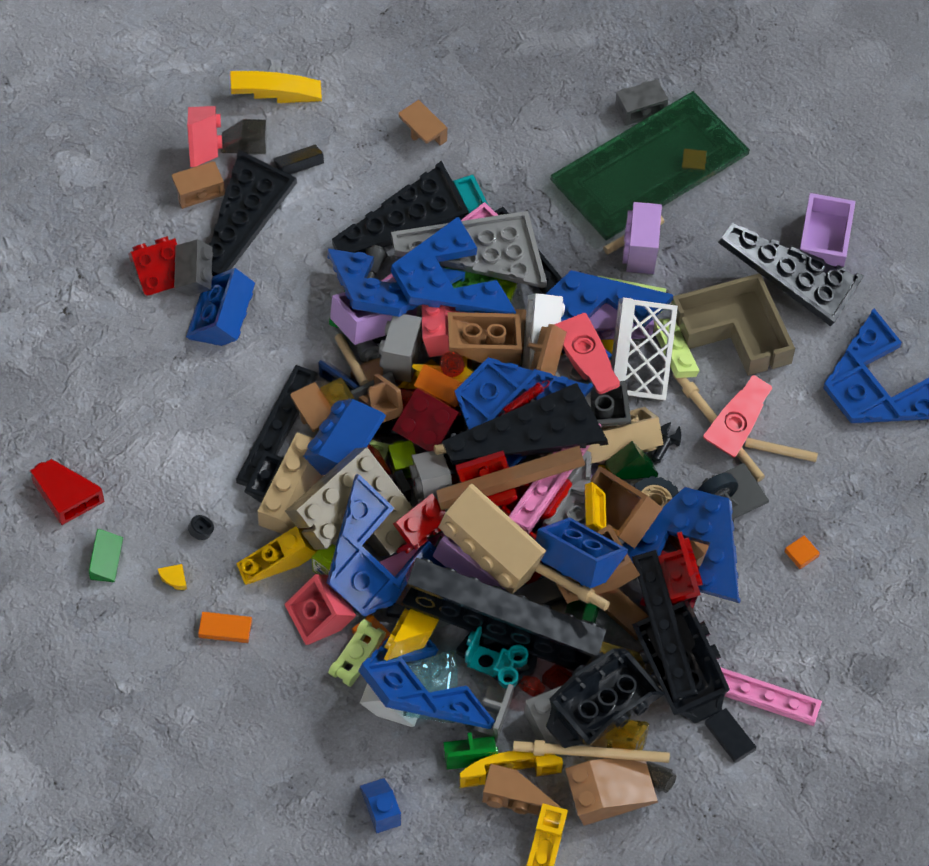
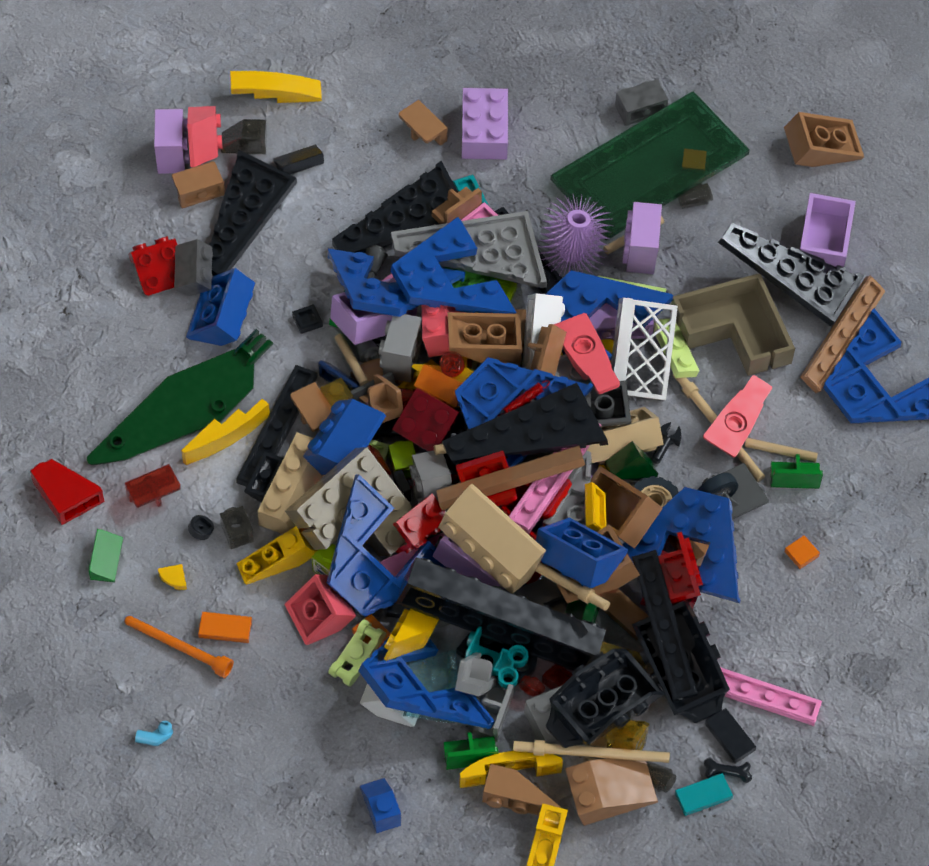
(152, 486): none -> clear red panel
(156, 737): none -> medium azure arm
(171, 141): none -> lavender brick
(185, 402): none -> dark green wing
(220, 436): none -> yellow slope
(221, 665): none -> orange piece
(236, 535): none -> clear smoke brick
(307, 319): none -> black tile
(457, 205): none -> medium nougat panel
(475, 675): none -> light grey panel
(484, 123): none -> lavender piece
(575, 235): none -> lavender piece
(696, 196): none -> clear smoke cone
(703, 794): none -> teal tile
(737, 771): none -> black piece
(795, 474): none -> green panel
(822, 140): none -> medium nougat slope
(842, 333): none -> medium nougat tile

